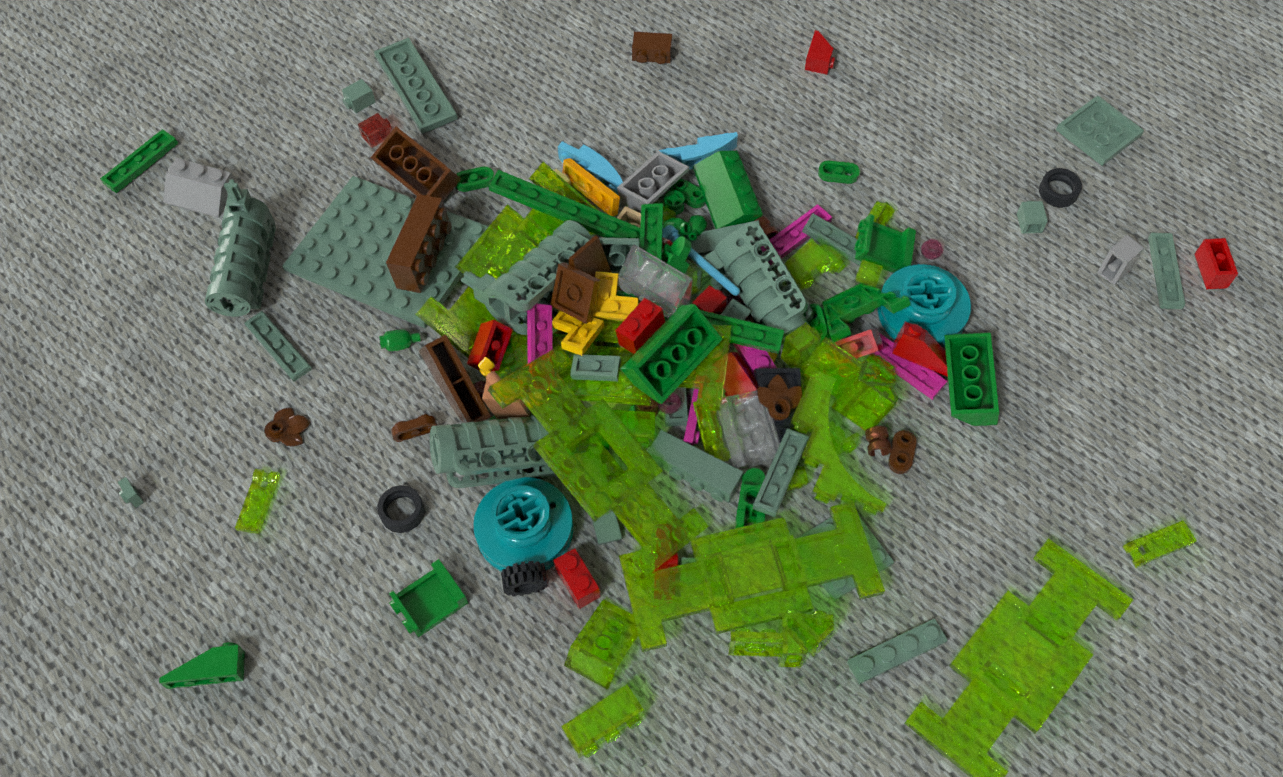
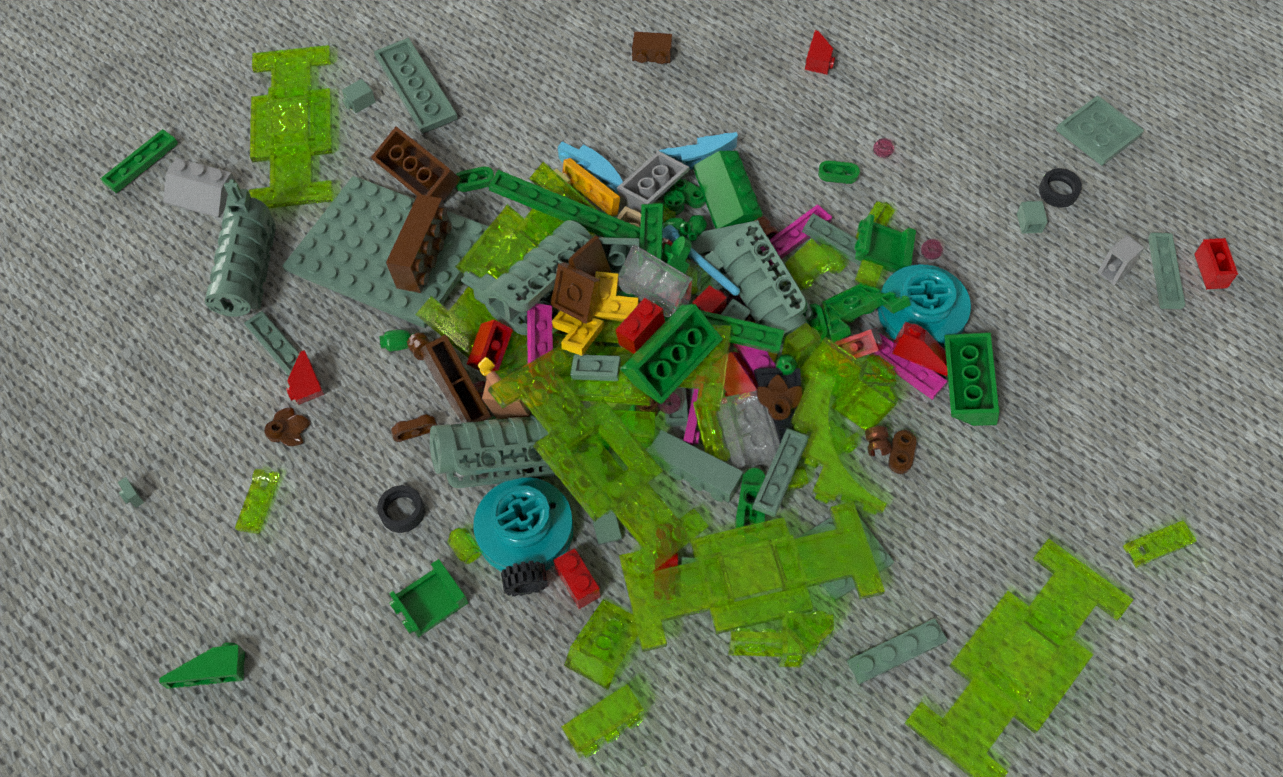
(281, 126): none -> clear neon green piece
(303, 381): none -> red slope
(374, 129): clear red brick -> none
(416, 342): none -> reddish brown wheel
(464, 545): none -> clear neon green brick
(785, 359): none -> green plant
(883, 143): none -> clear pink plate

